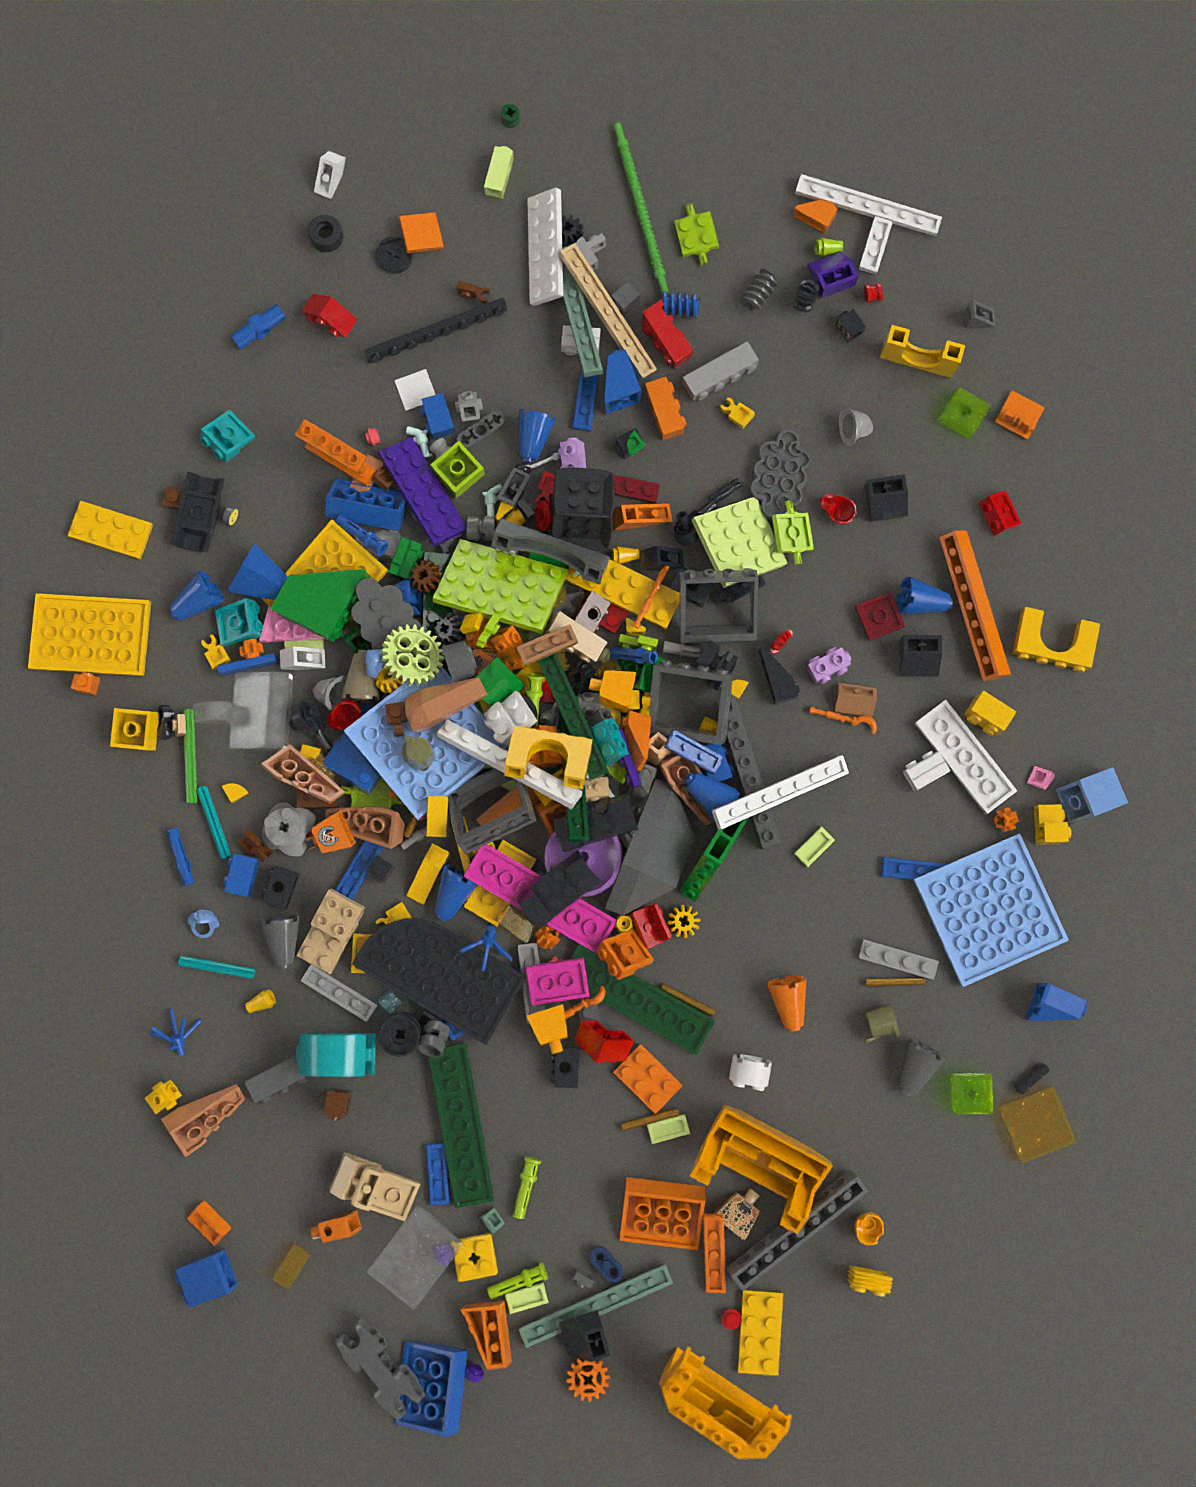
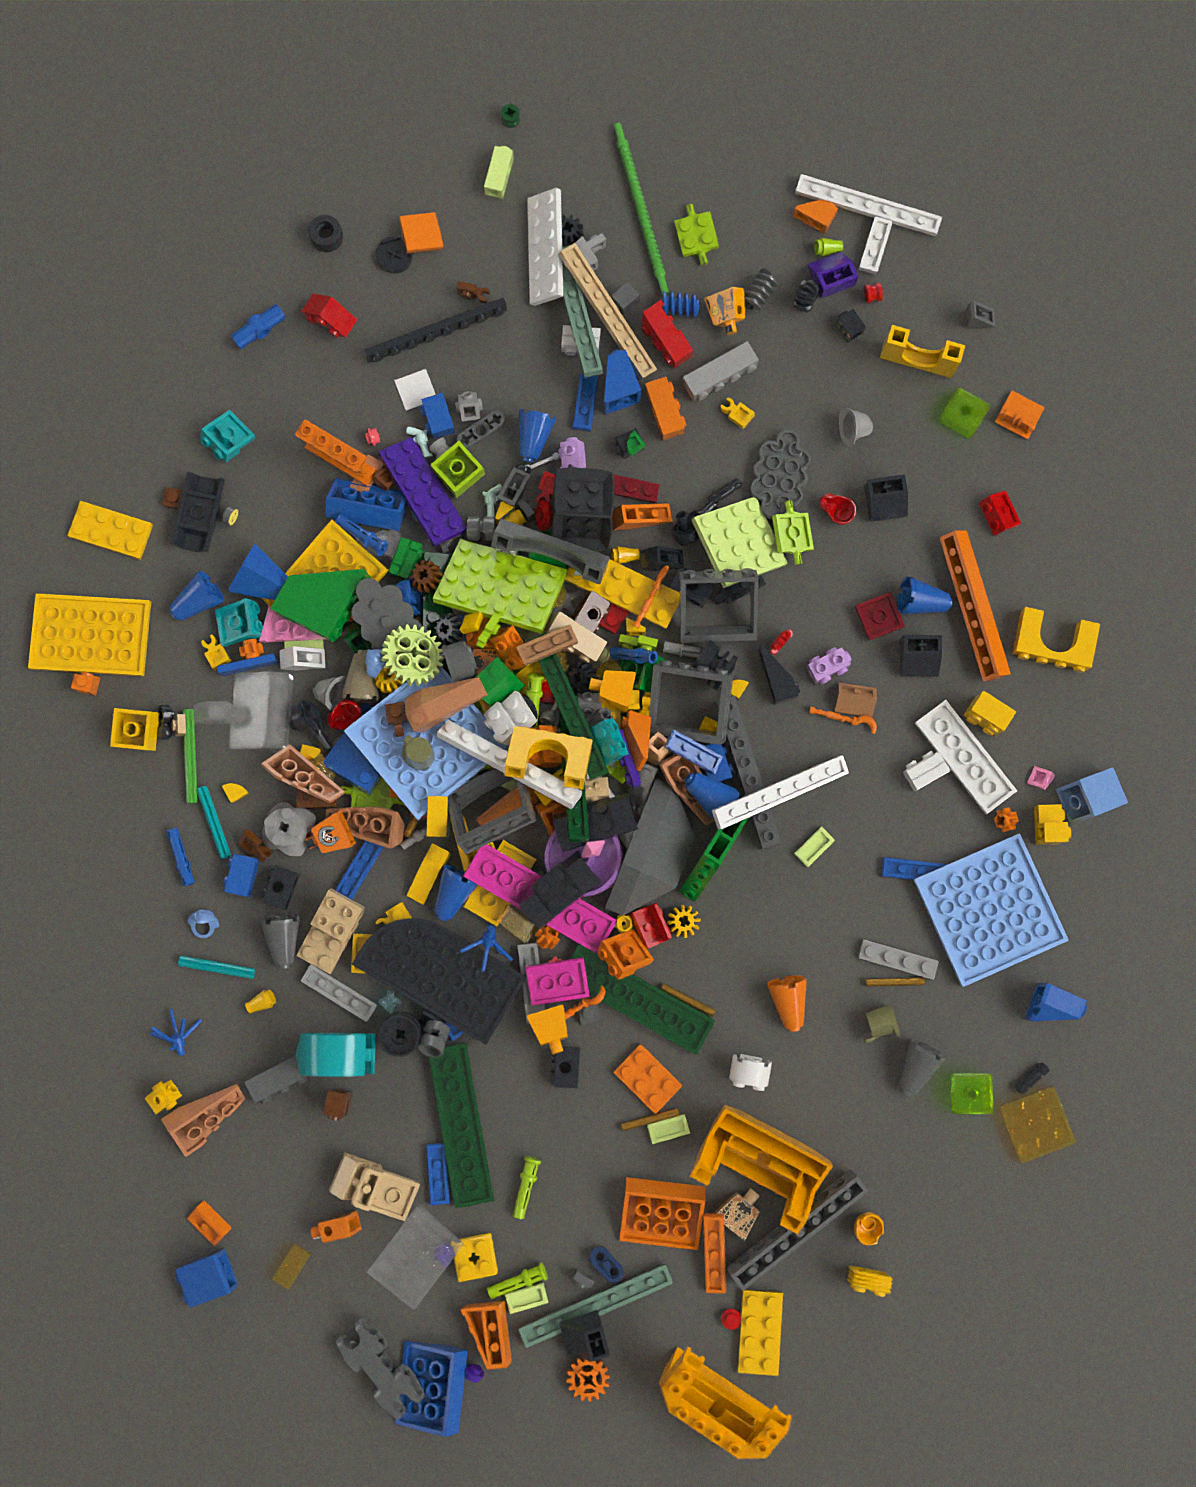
(329, 174): white slope -> none
(380, 869): black brick -> none
(492, 1220): sand green slope -> none
(592, 849): none -> bright pink slope
(603, 1044): red brick -> none
(727, 308): none -> light orange torso

